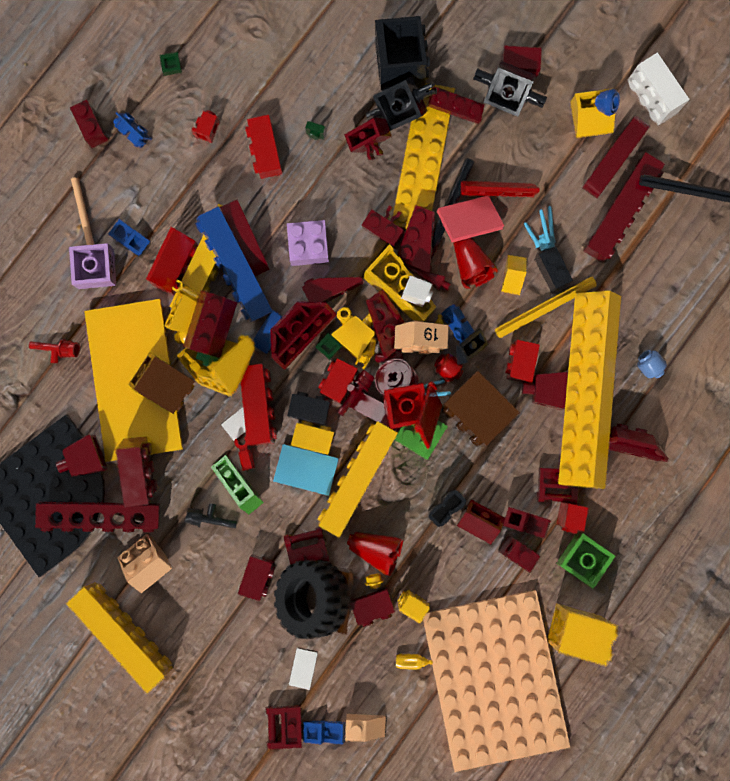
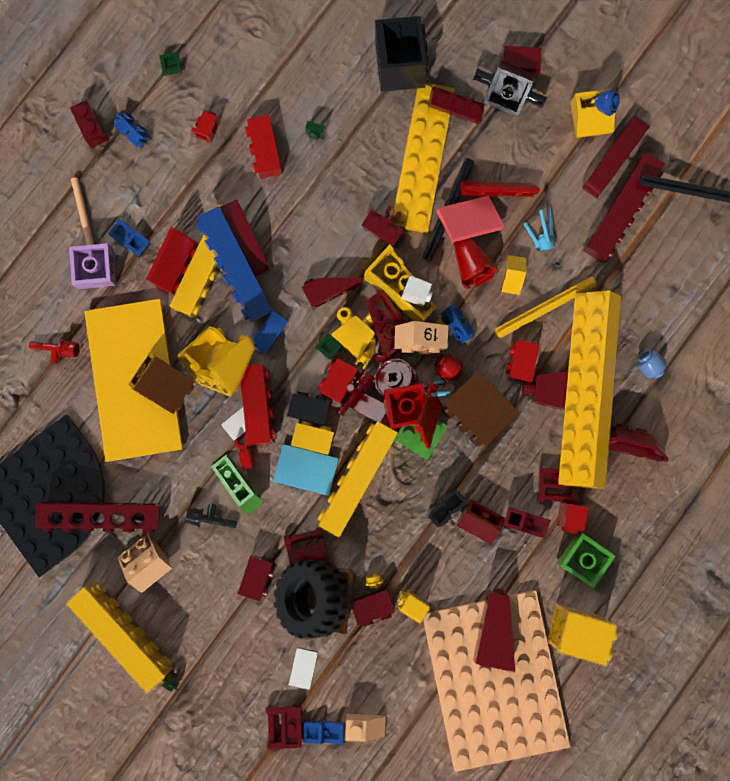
(83, 457): dark red torso -> none
(136, 471): dark red brick -> none
(170, 683): none -> dark green plate
(182, 312): yellow torso -> none
(207, 359): dark green plate -> none
(210, 324): dark red slope -> none
(298, 330): dark red wedge -> none
(307, 243): lavender brick -> none
(368, 136): dark red brick -> none
(376, 550): red cone -> none
(410, 97): black brick -> none
(411, 661): yellow piece -> none
(417, 242): dark red wing -> none
(436, 280): dark red piece -> none
(470, 346): black slope -> none
(495, 634): none -> dark red slope
(519, 554): dark red torso -> none
(553, 269): black brick -> none
(657, 89): white brick -> none

